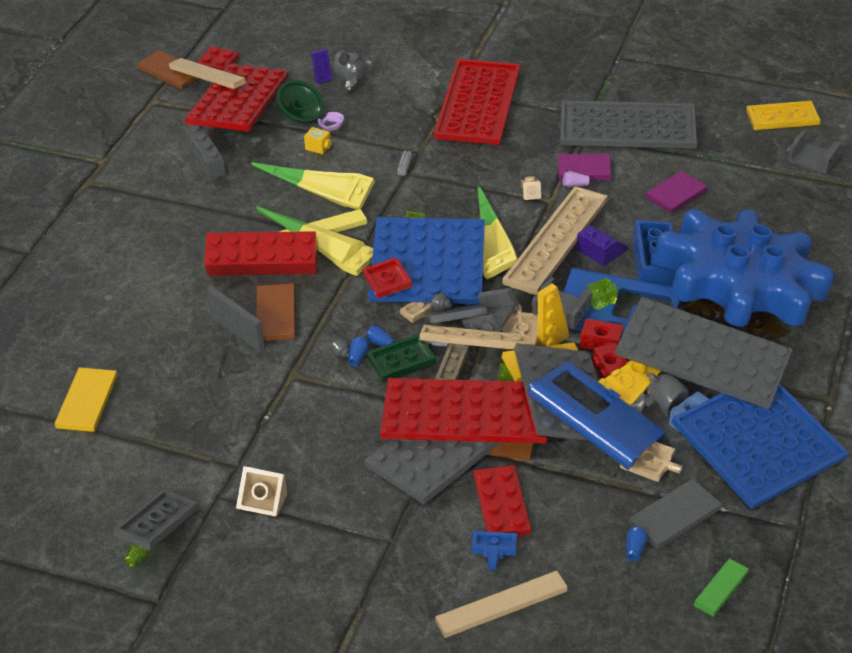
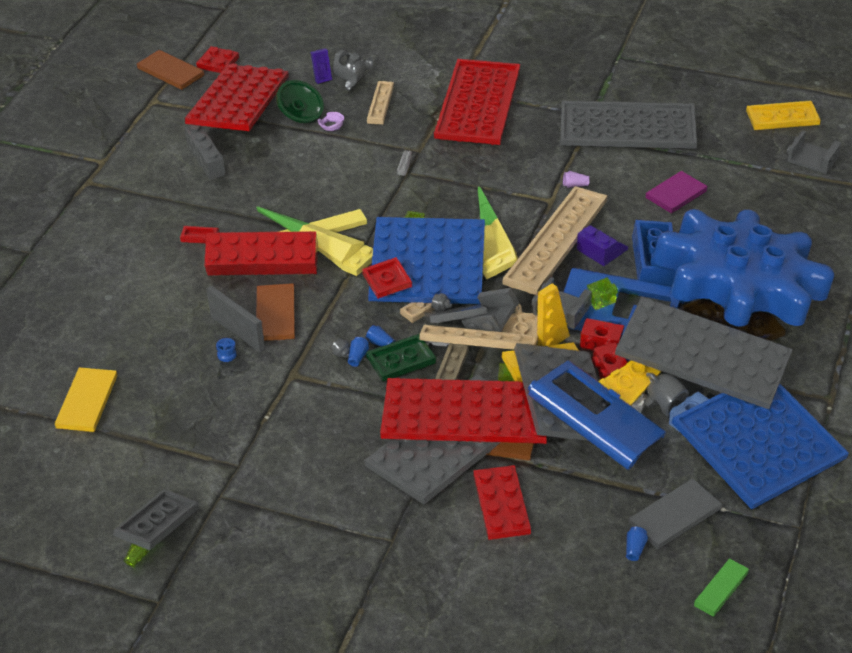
(196, 234): none -> red tile
(207, 73): tan tile -> none
(226, 349): none -> blue wheel
(261, 491): tan slope -> none
(317, 140): yellow brick -> none
(341, 188): light yellow plate -> none
(380, 102): none -> tan tile
(494, 545): blue hinge -> none
(501, 604): tan tile -> none
(531, 188): tan bracket -> none
(592, 165): magenta tile -> none
(655, 462): tan plate -> none

